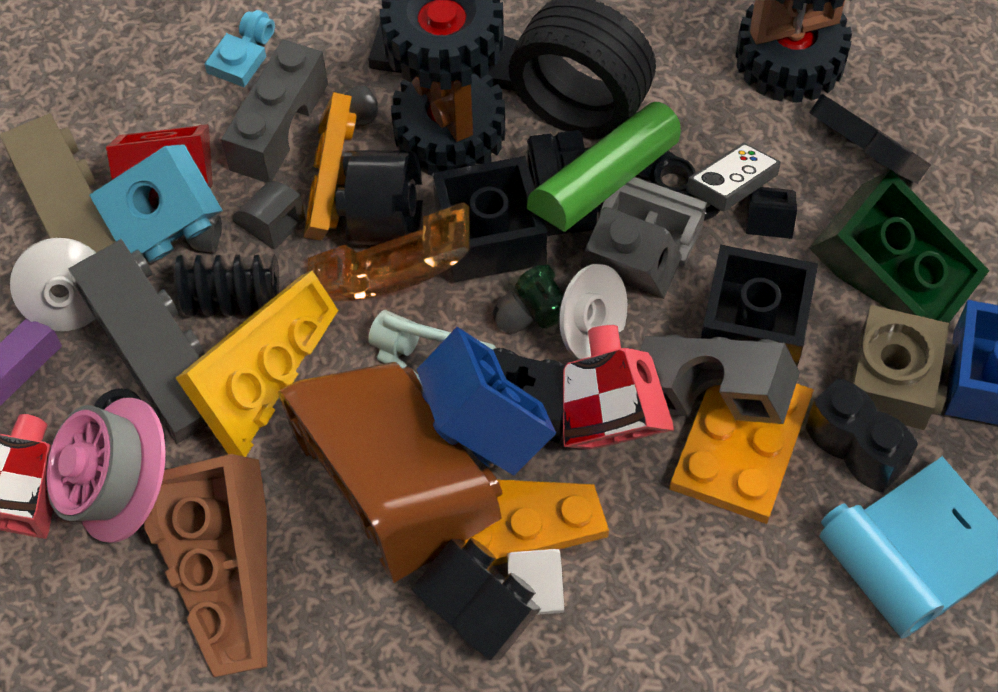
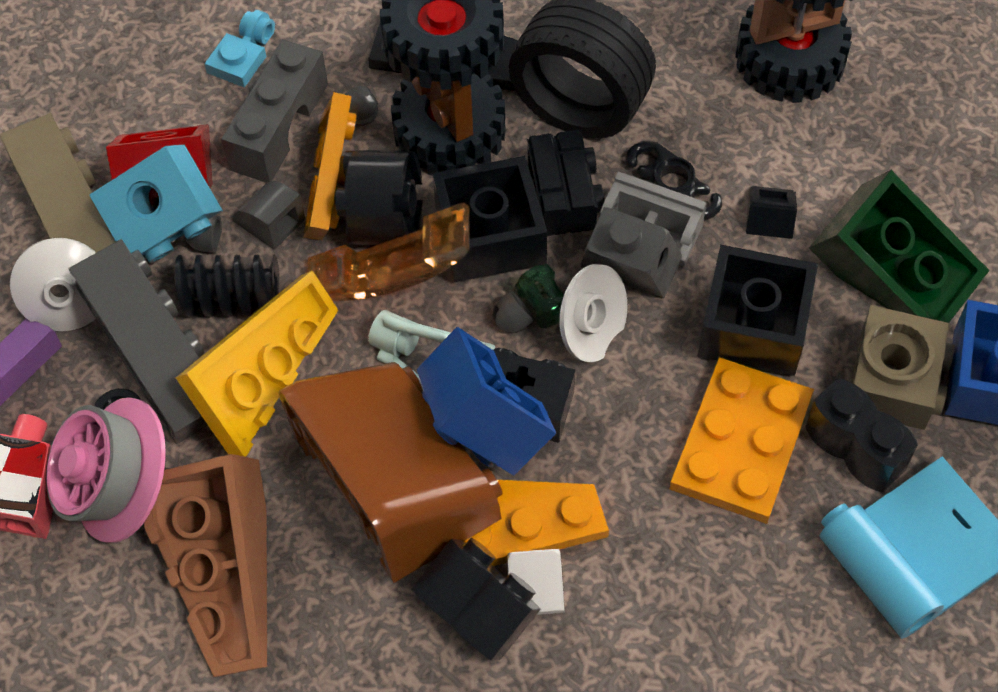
(606, 166): bright green brick -> none
(612, 395): torso -> none
(733, 176): tile -> none
(753, 375): dark grey arch -> none
(872, 140): black beam -> none

